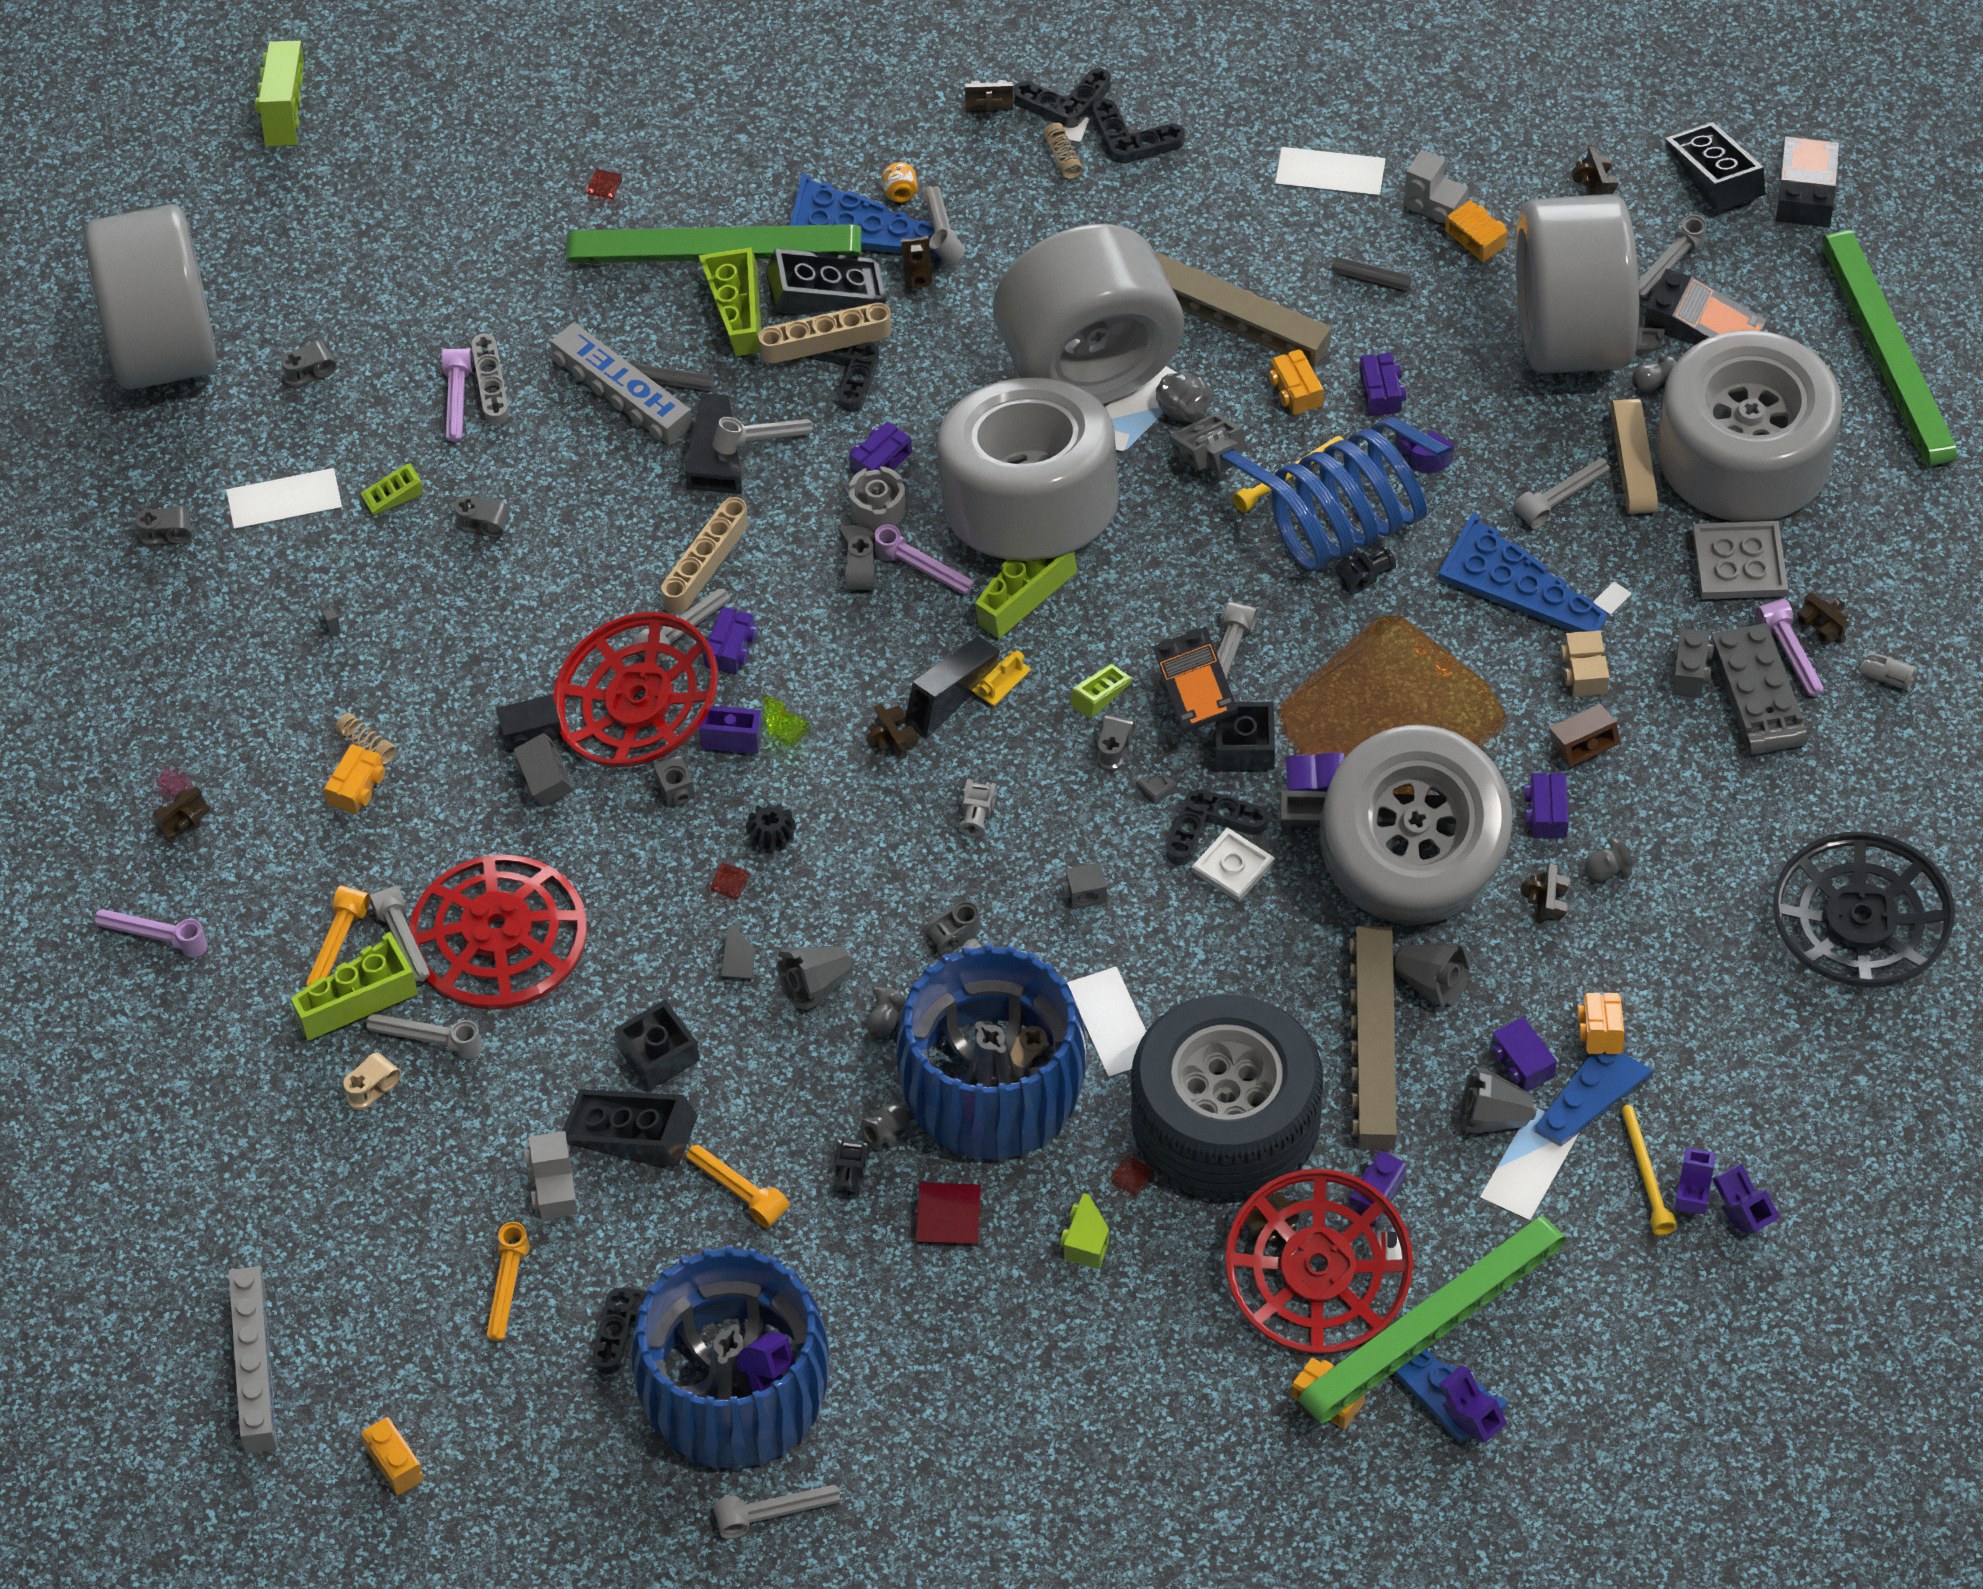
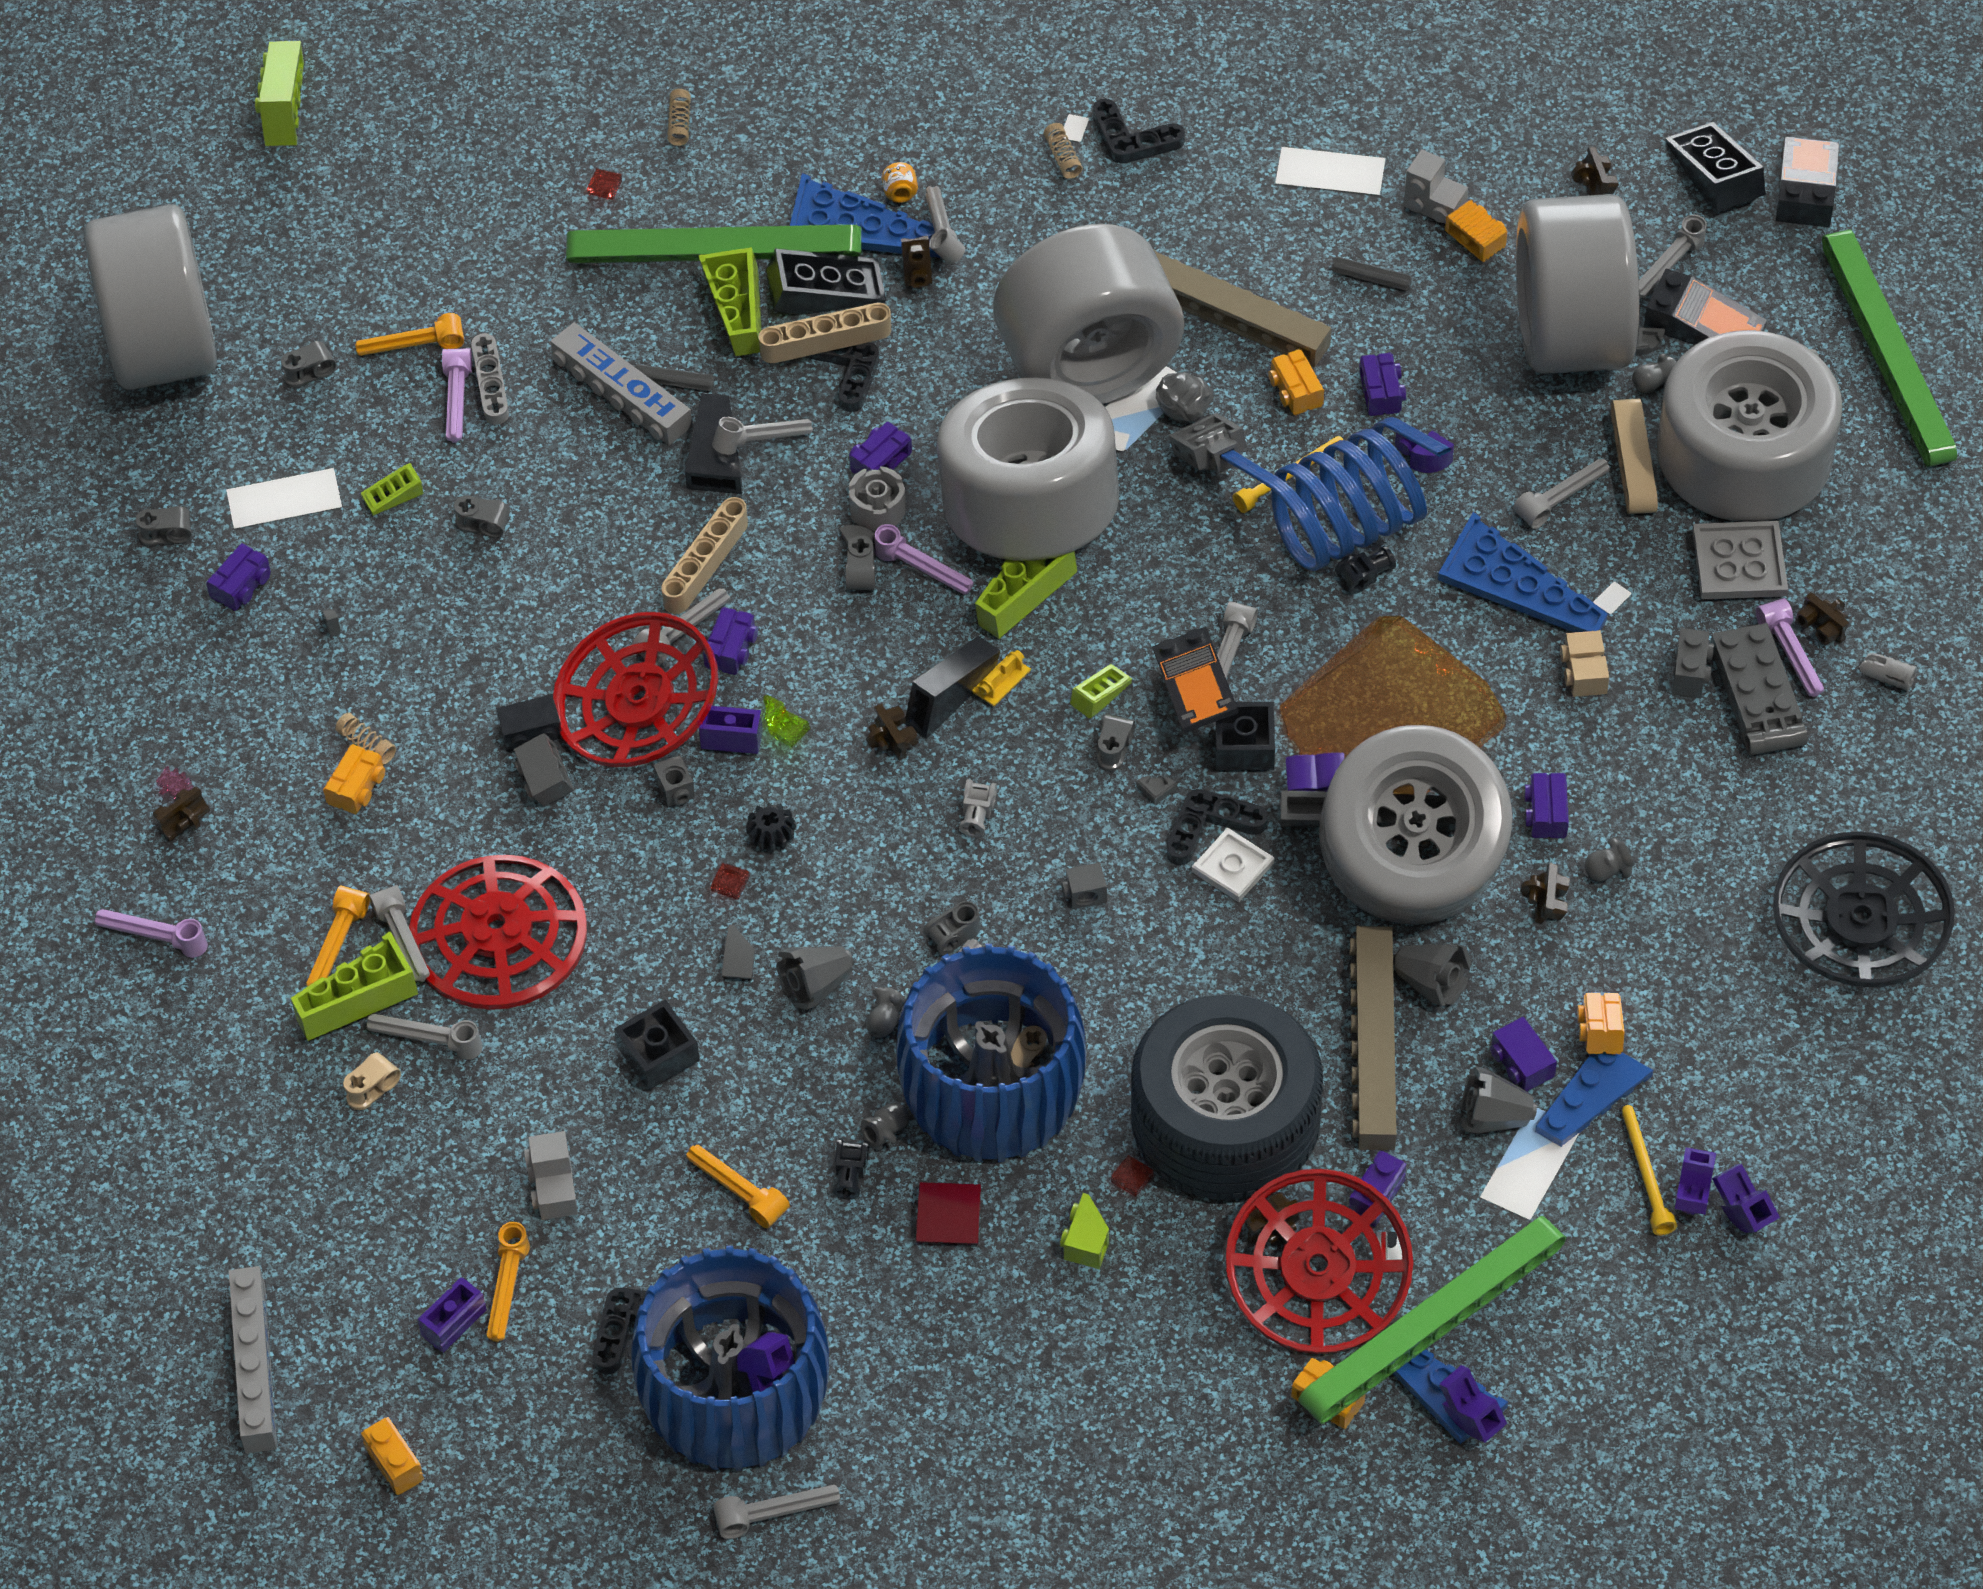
(239, 577): none -> dark purple brick
(447, 333): none -> light orange axle
(452, 1314): none -> dark purple brick
(632, 1125): black slope -> none
(678, 104): none -> tan piece
(989, 96): dark brown hips -> none
(1062, 111): black beam -> none
(1109, 1018): white sticker -> none
(1585, 735): reddish brown brick -> none

